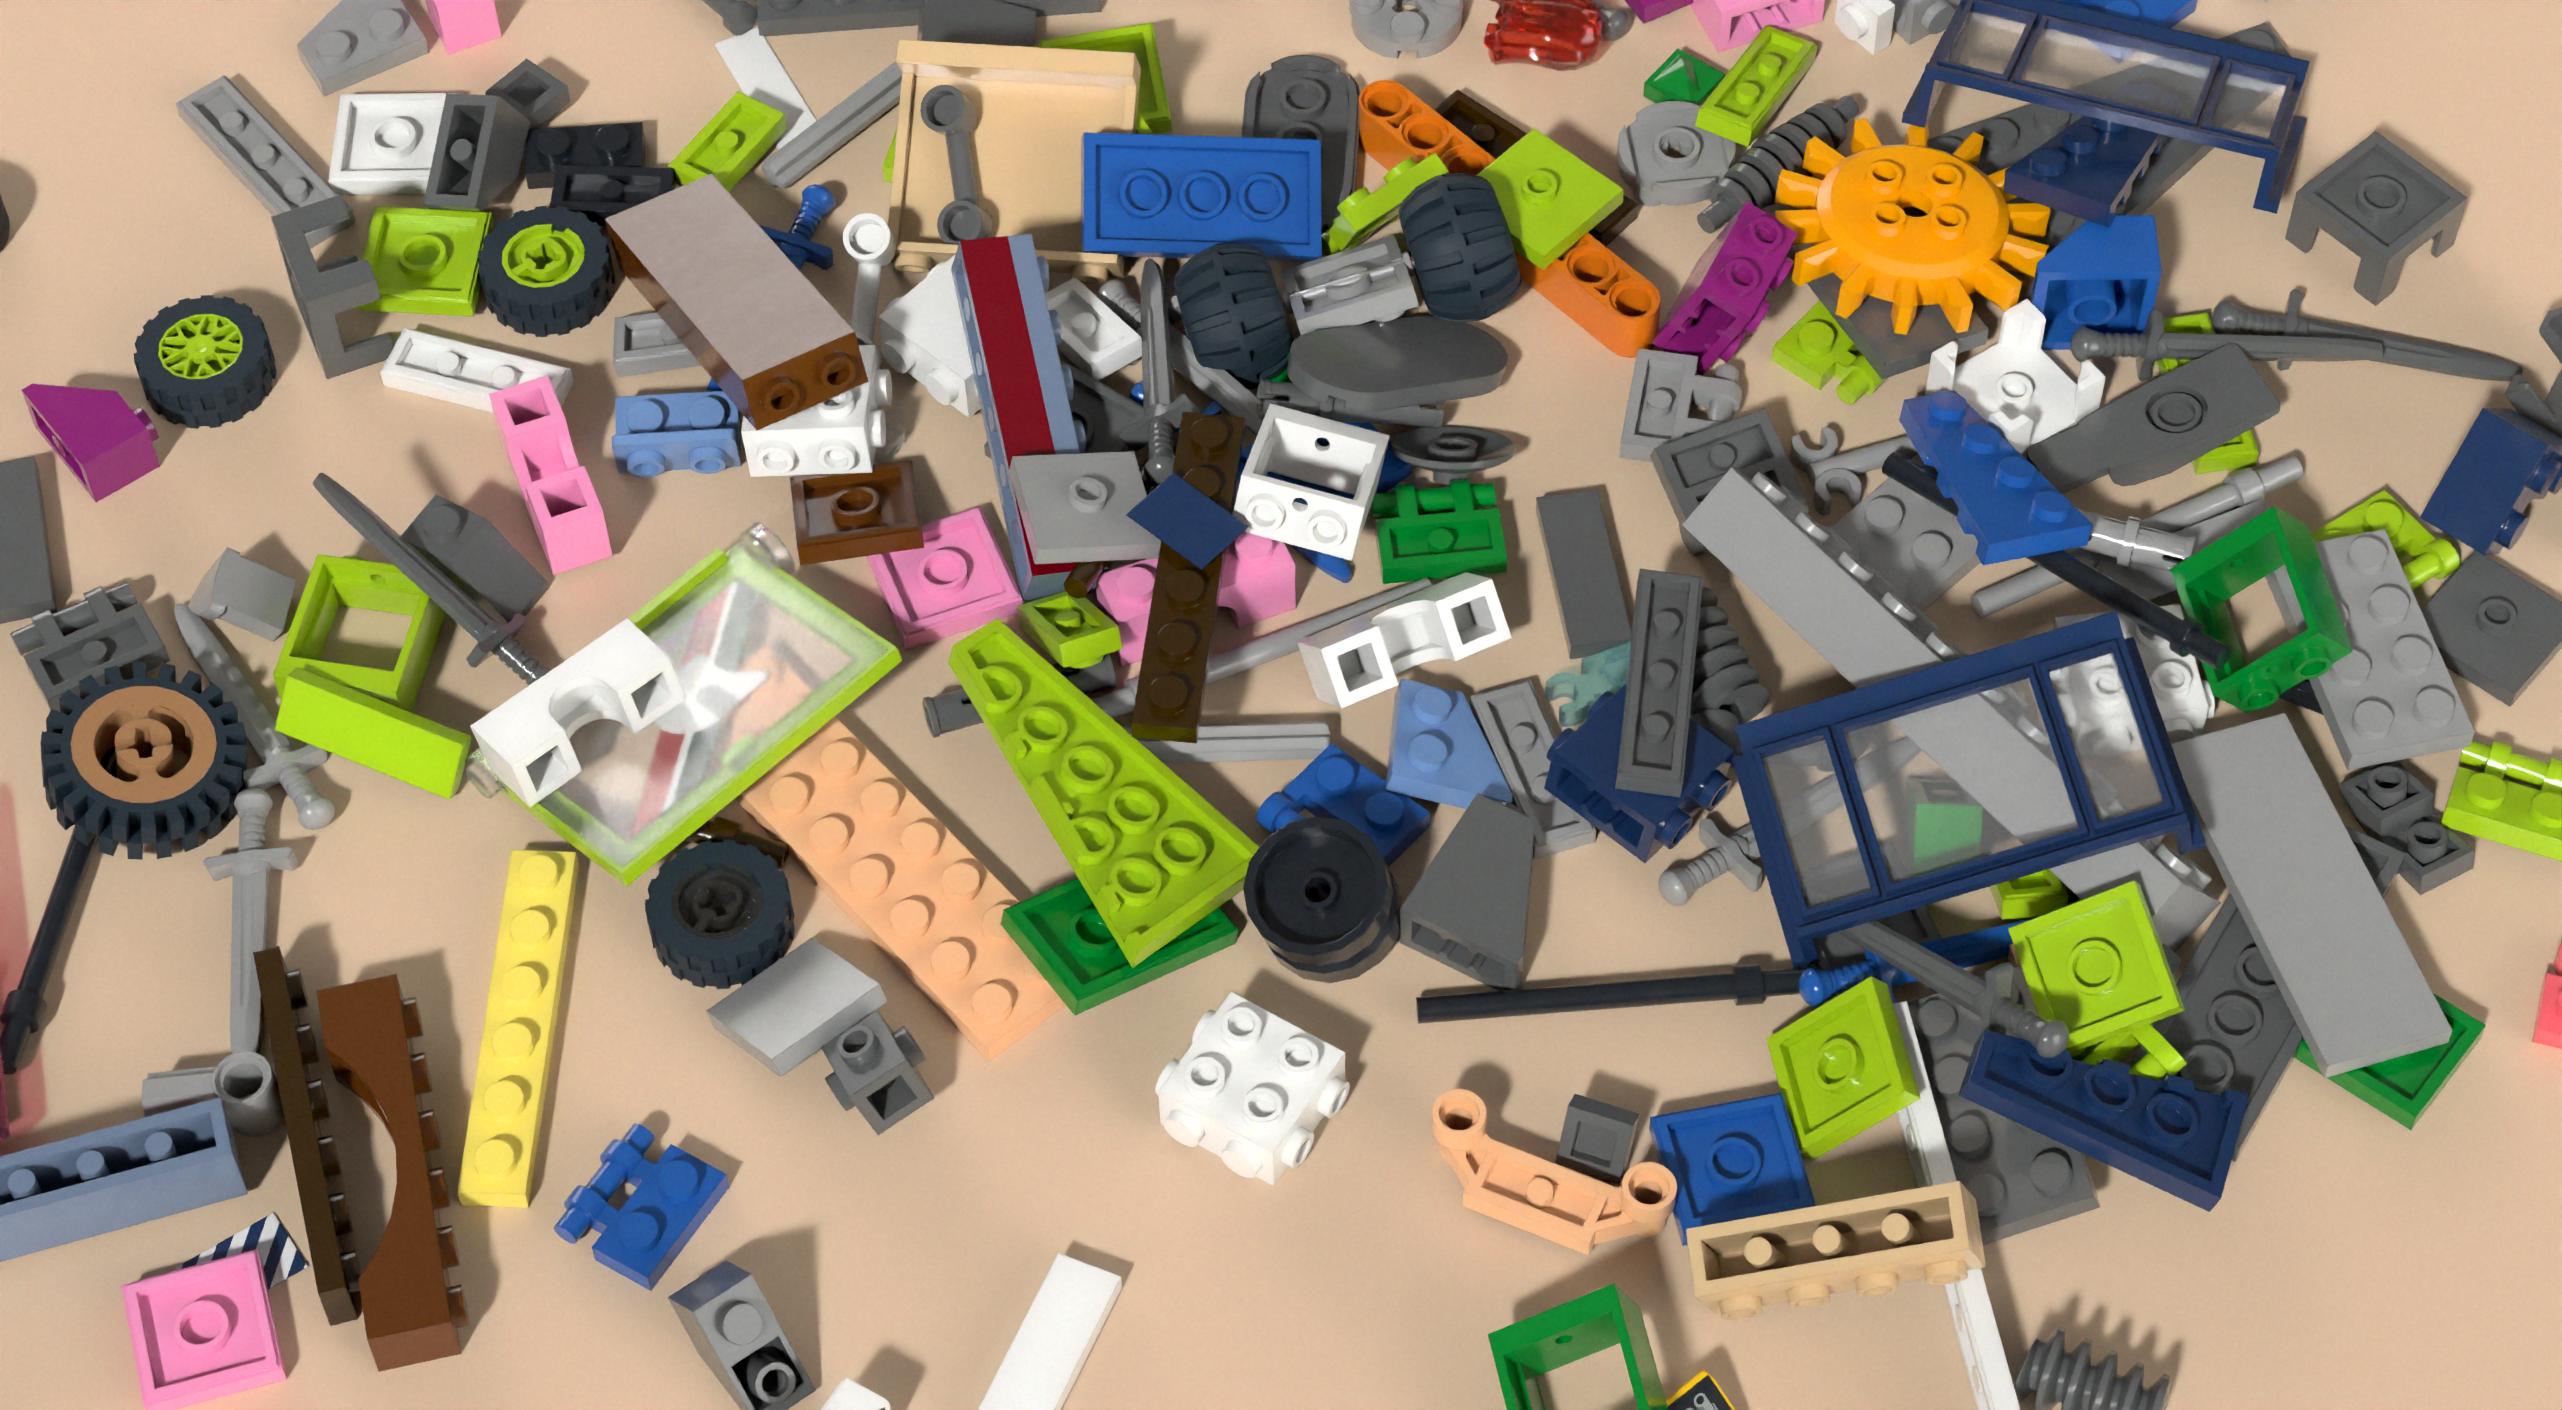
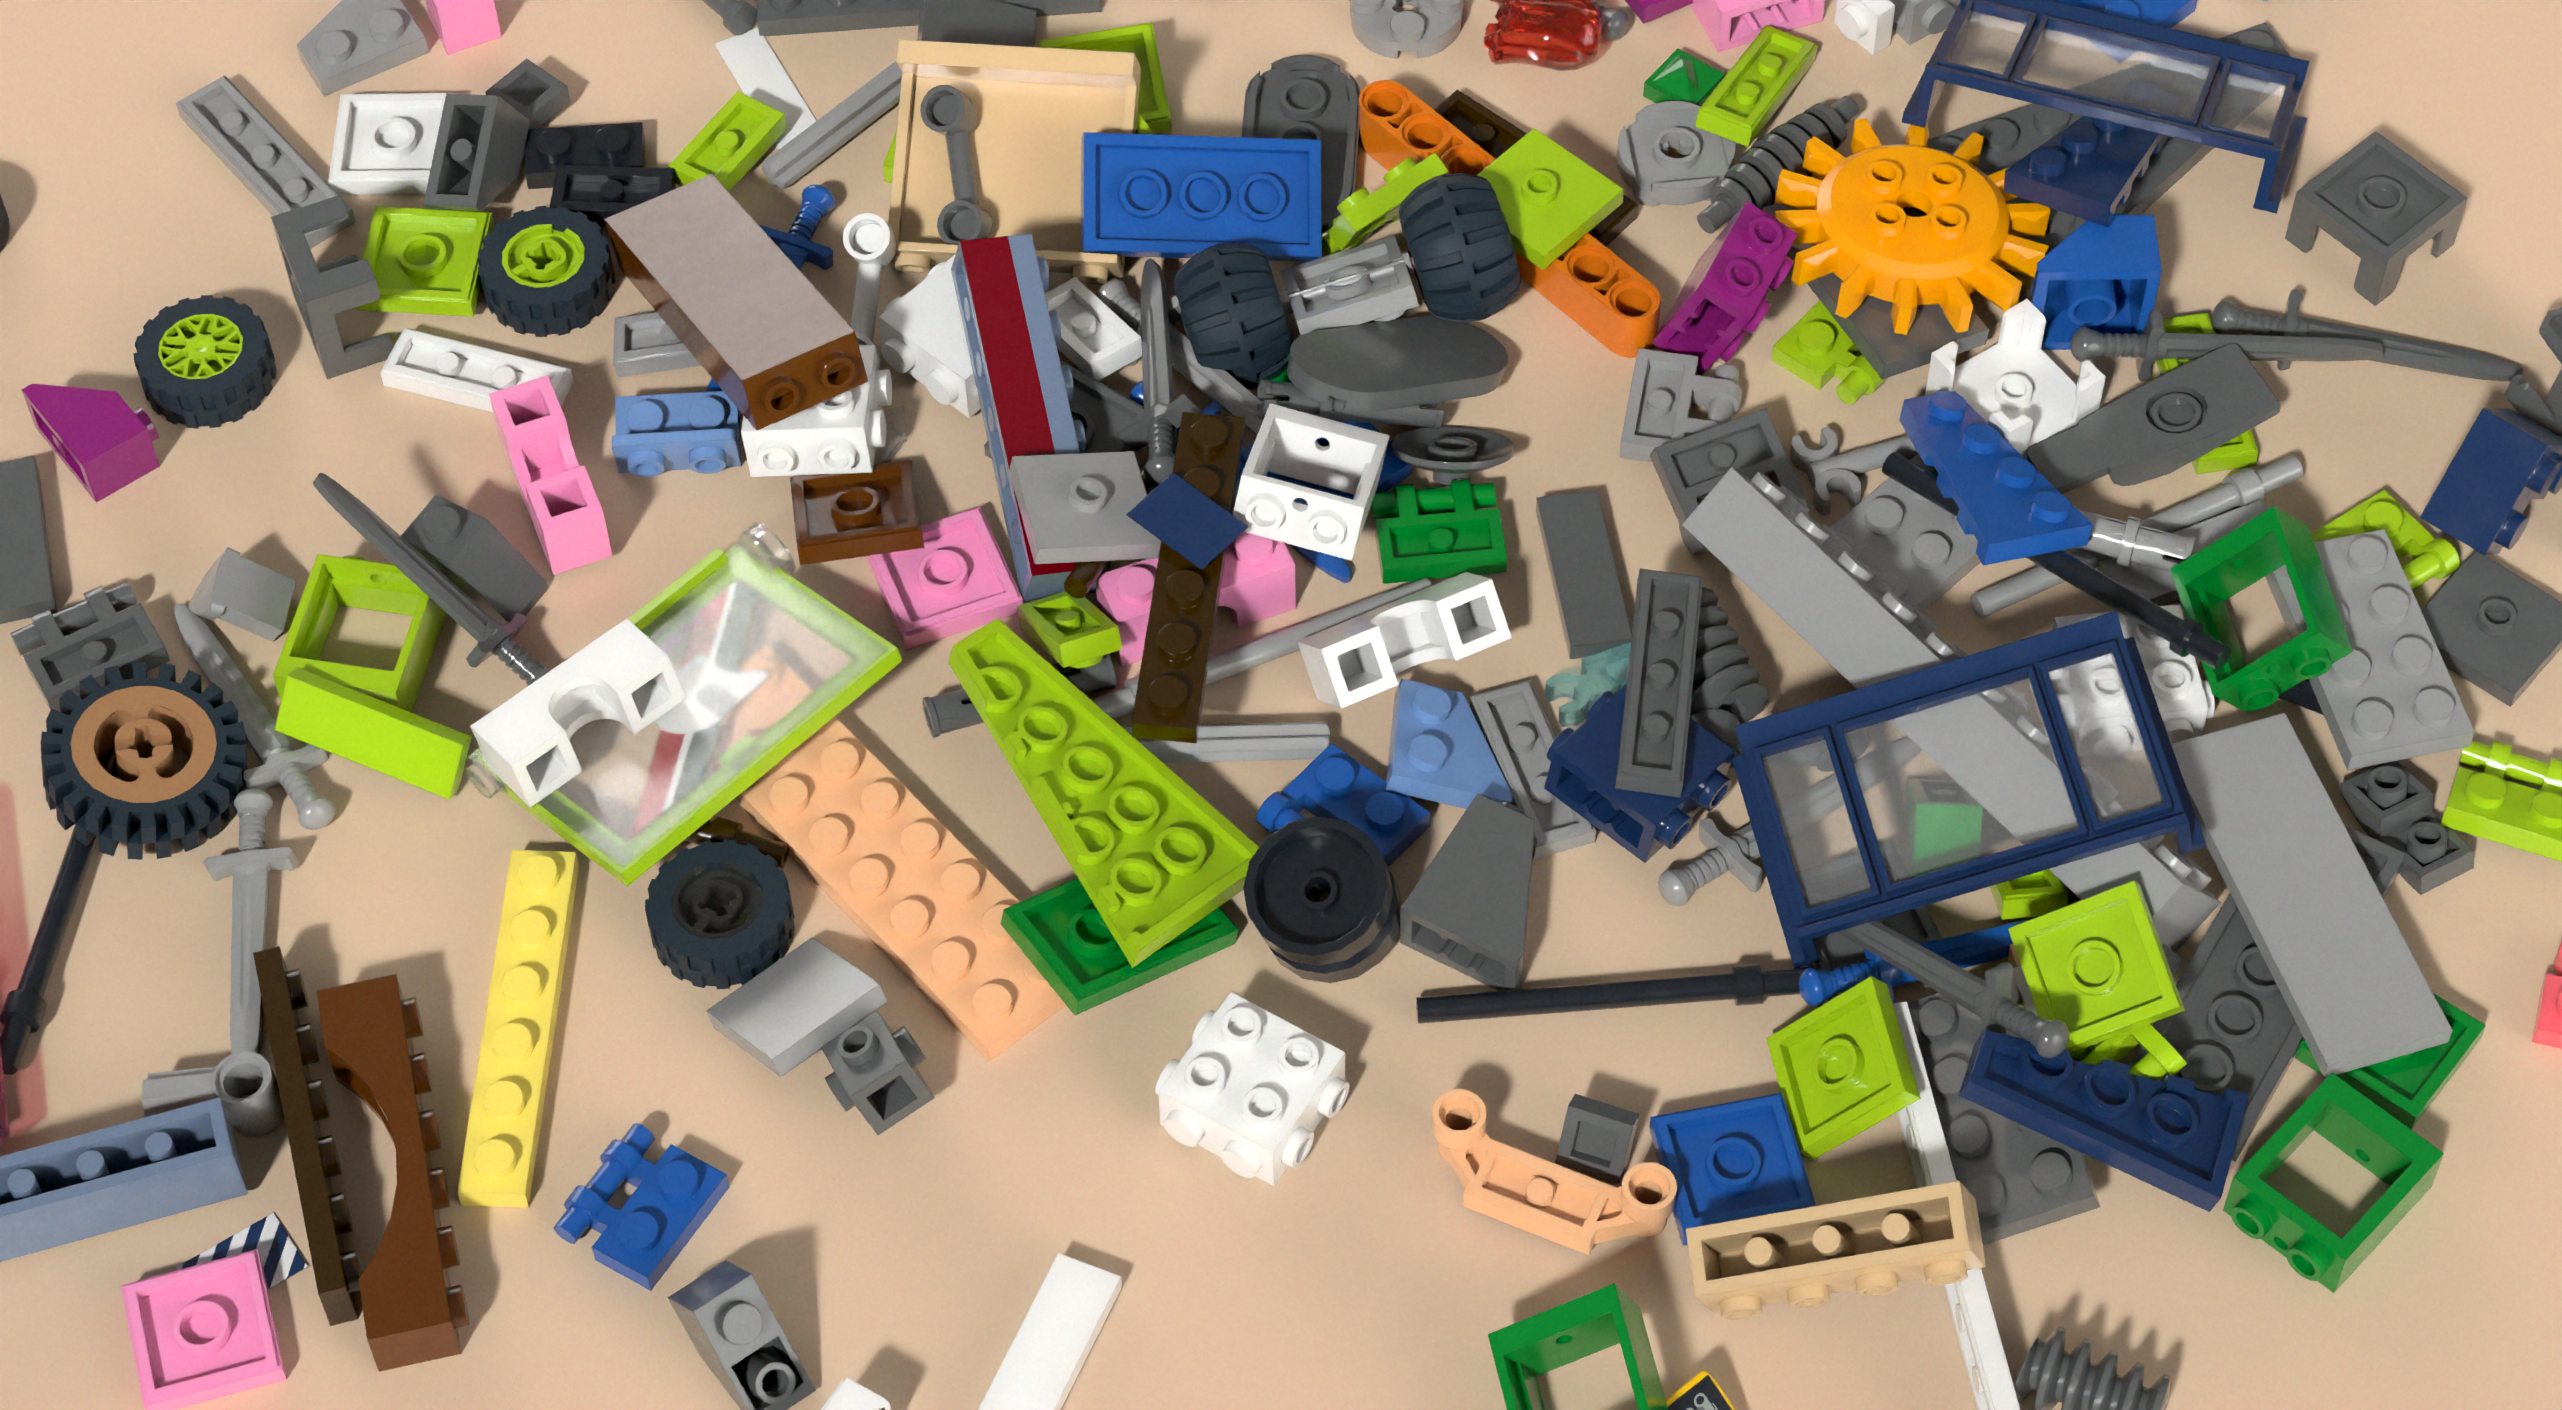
(2369, 1138): none -> green window

